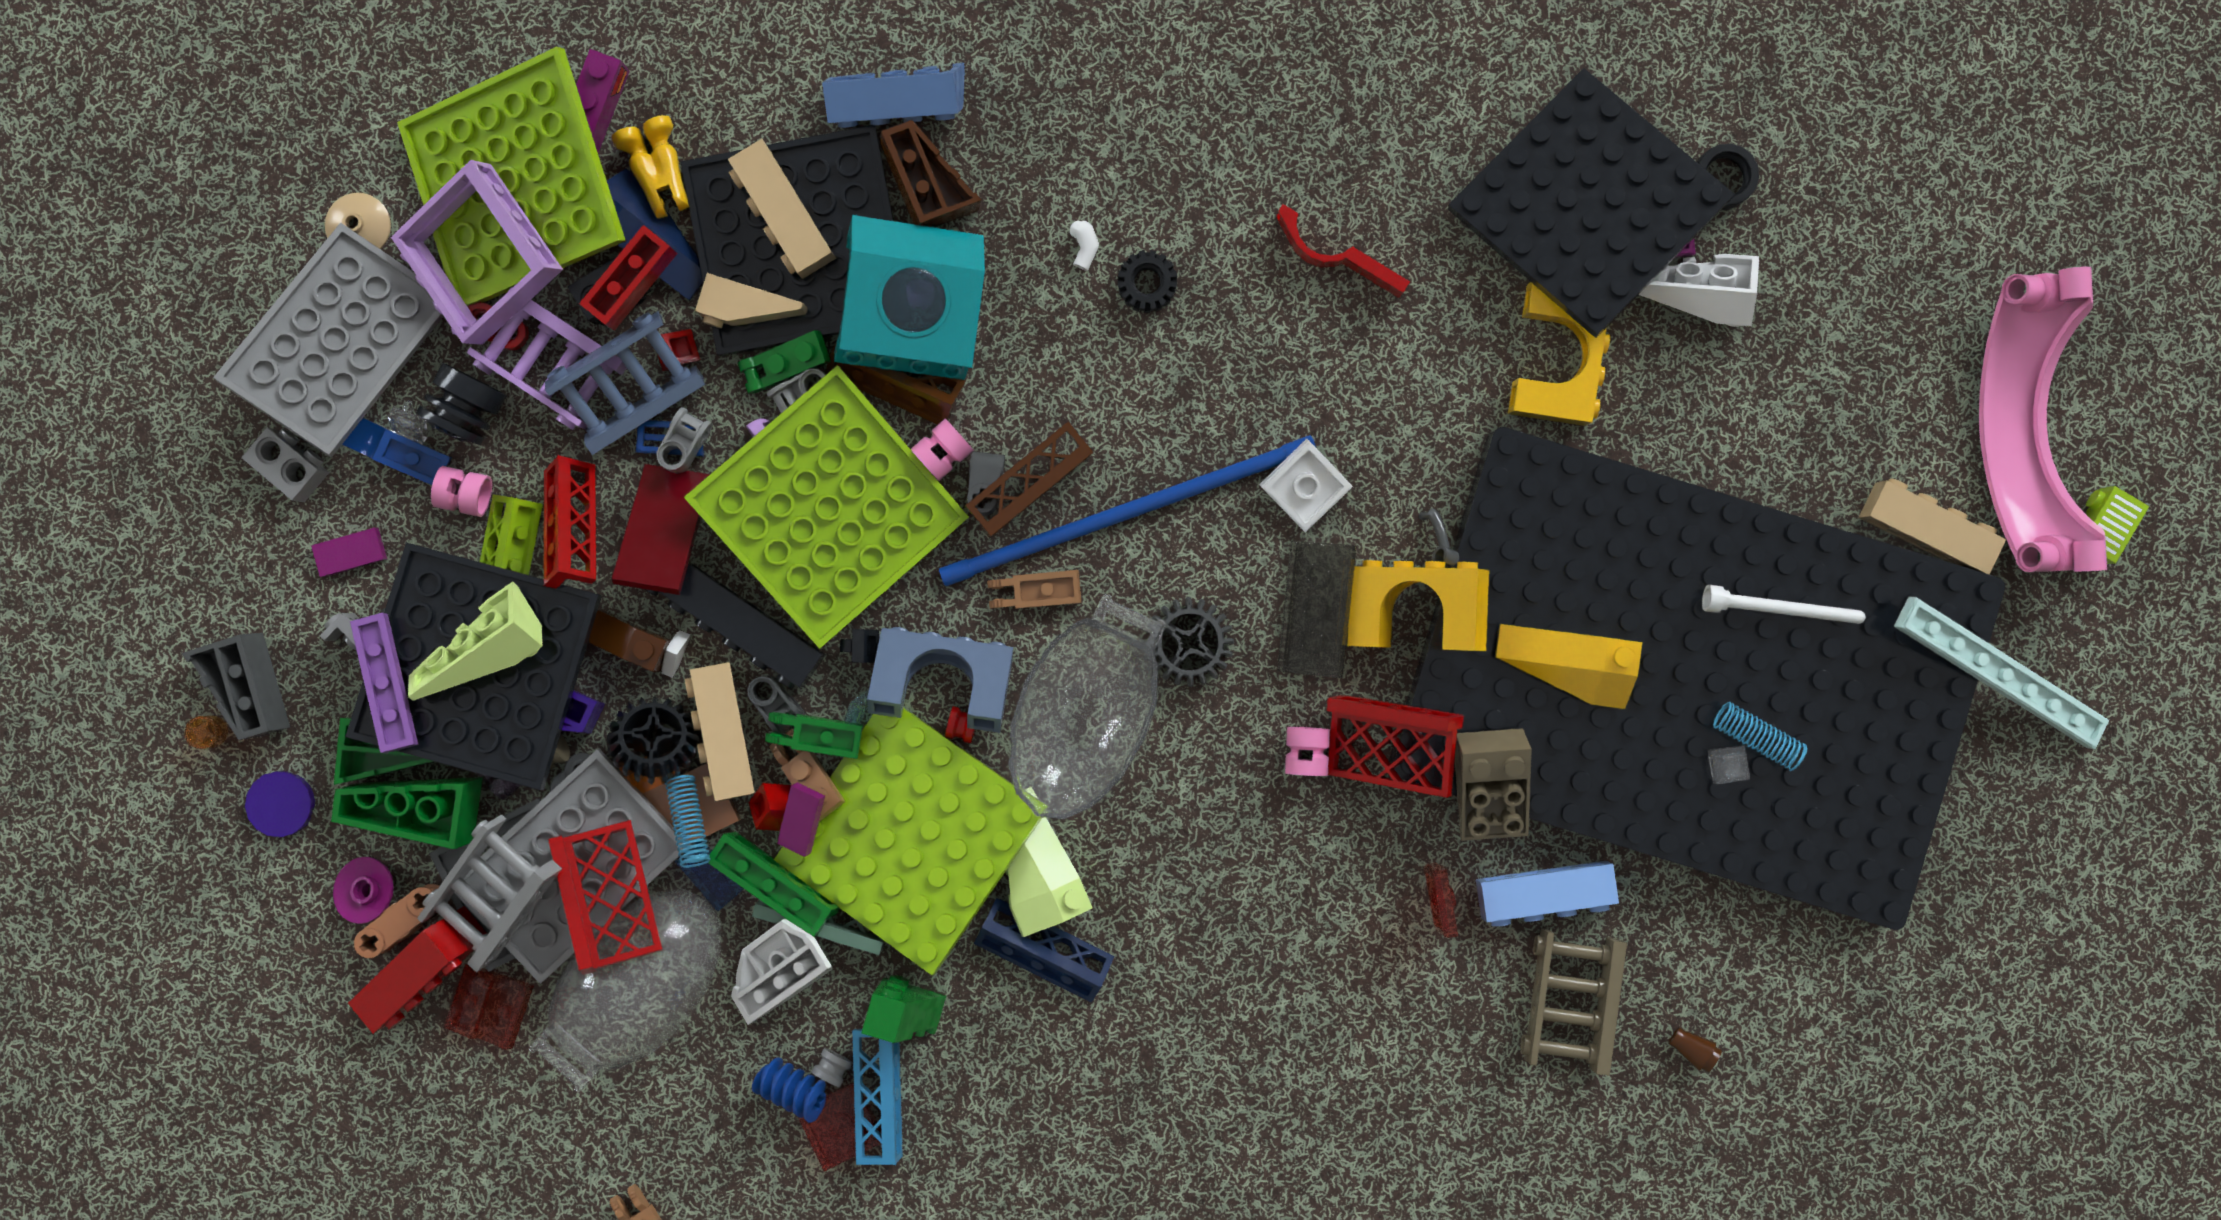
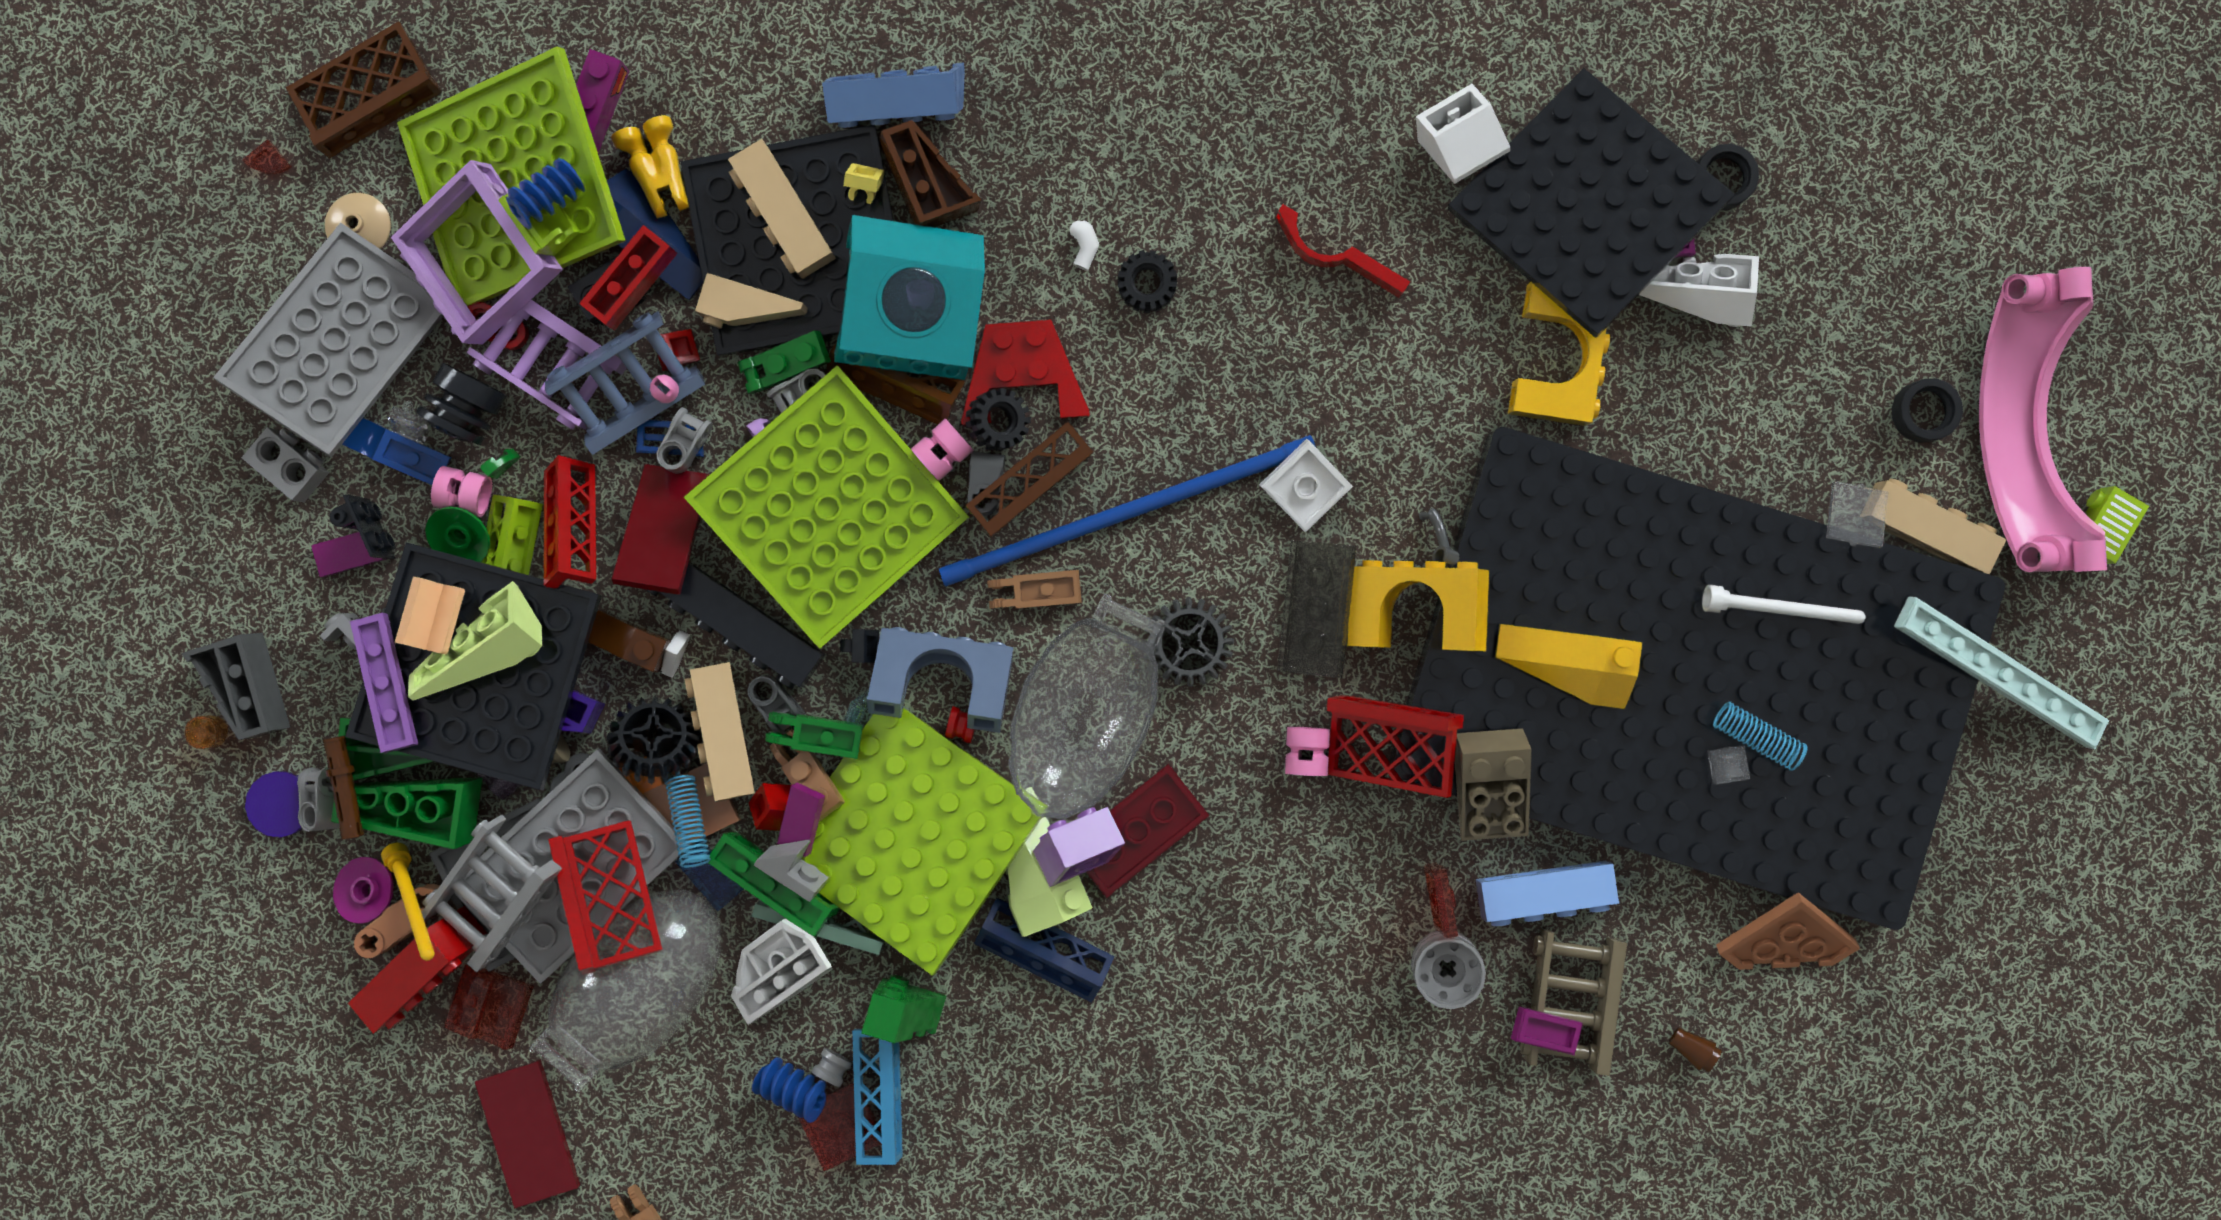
(267, 159): none -> clear red tile
(315, 800): none -> light grey piece
(343, 787): none -> reddish brown pin
(364, 516): none -> black hinge
(373, 110): none -> reddish brown fence
(397, 860): none -> yellow piece
(430, 615): none -> light nougat panel
(445, 534): none -> green dish
(495, 468): none -> green tile
(527, 1133): none -> dark red tile
(543, 191): none -> blue piece
(549, 235): none -> lime hinge
(668, 382): none -> bright pink hinge
(786, 866): none -> light grey slope
(863, 178): none -> light yellow tile
(1014, 411): none -> black tyre
(1025, 357): none -> red wing
(1078, 845): none -> brick
(1150, 824): none -> dark red tile
(1448, 988): none -> light grey wheel
(1462, 133): none -> white slope
(1546, 1030): none -> magenta tile
(1787, 936): none -> nougat plate
(1857, 514): none -> clear piece
(1952, 407): none -> black tyre

